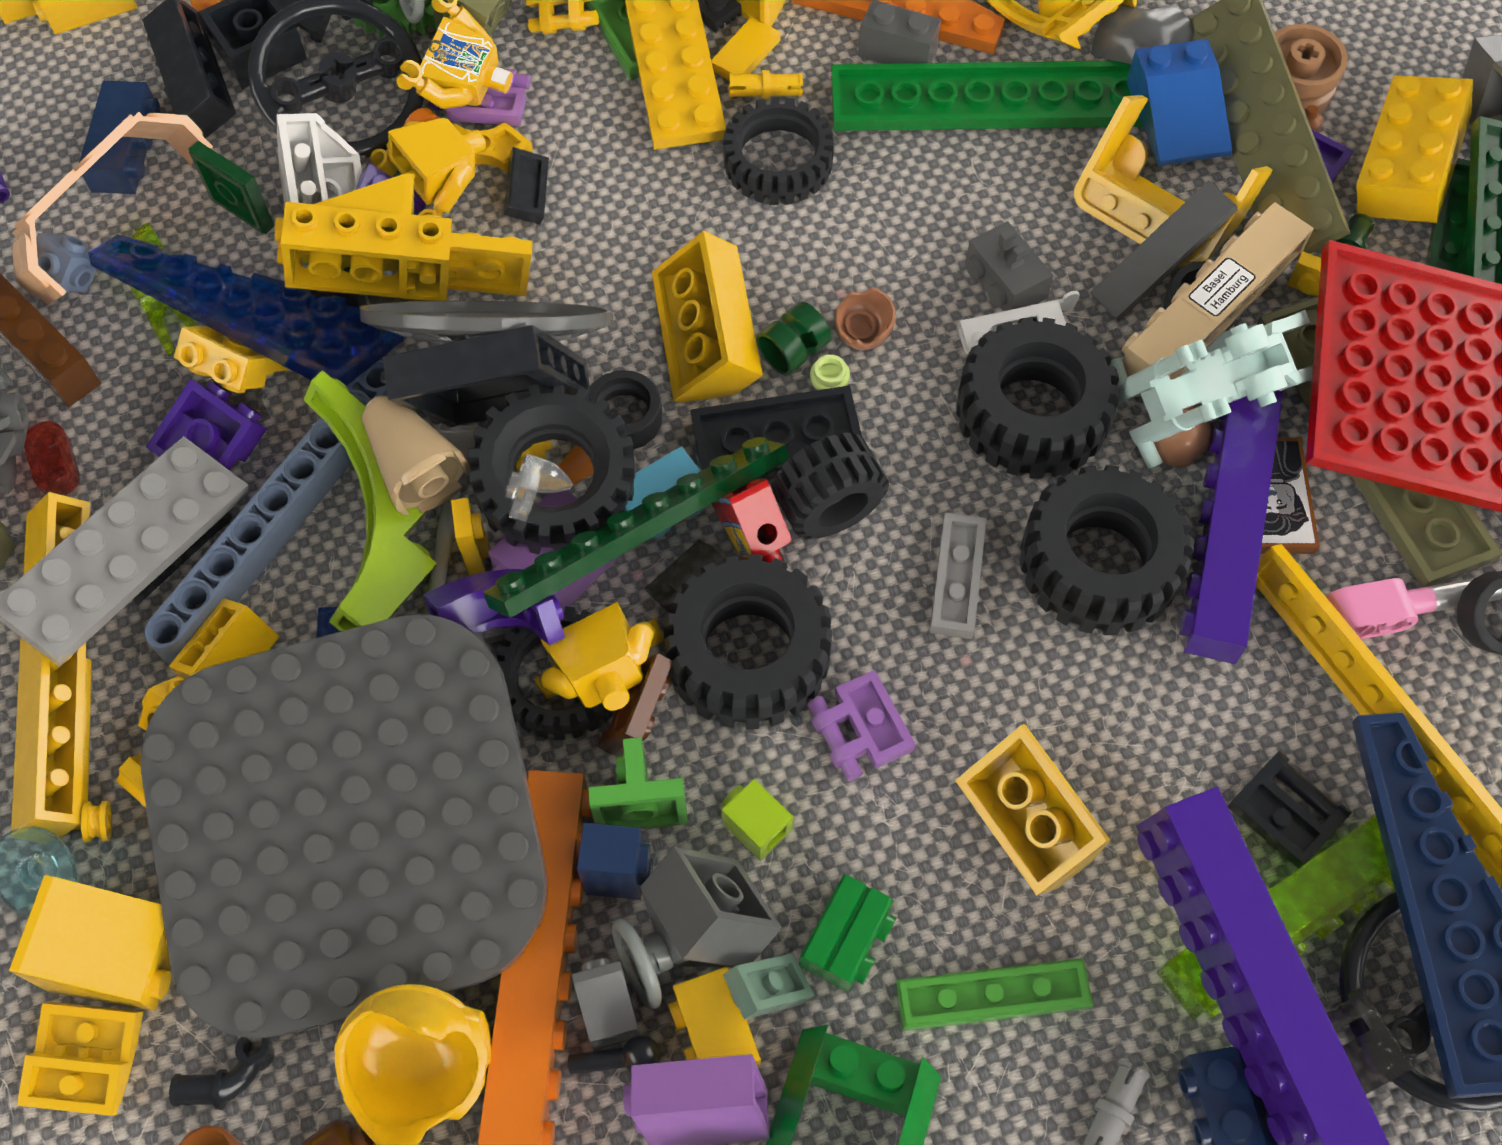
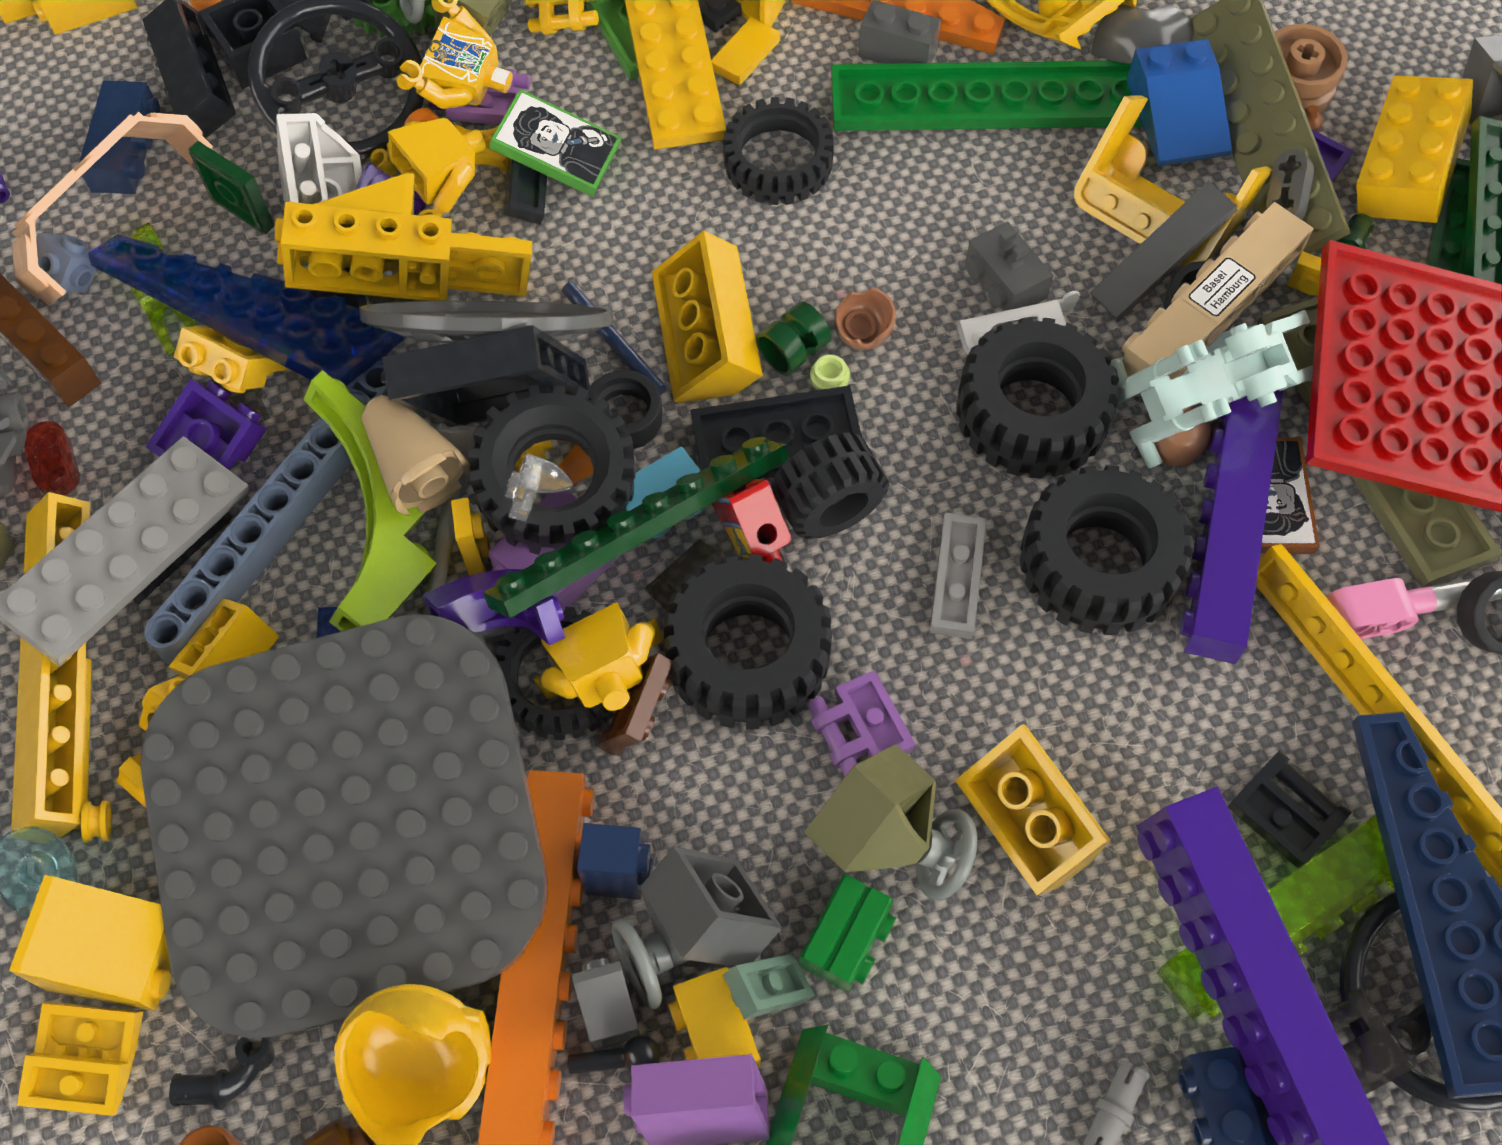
(555, 142): none -> tile
(615, 340): none -> dark blue bar
(634, 798): bright green bracket -> none
(756, 818): lime brick -> none
(765, 85): yellow pin -> none
(885, 821): none -> olive piece
(993, 994): bright green tile -> none
(1296, 188): none -> dark grey beam

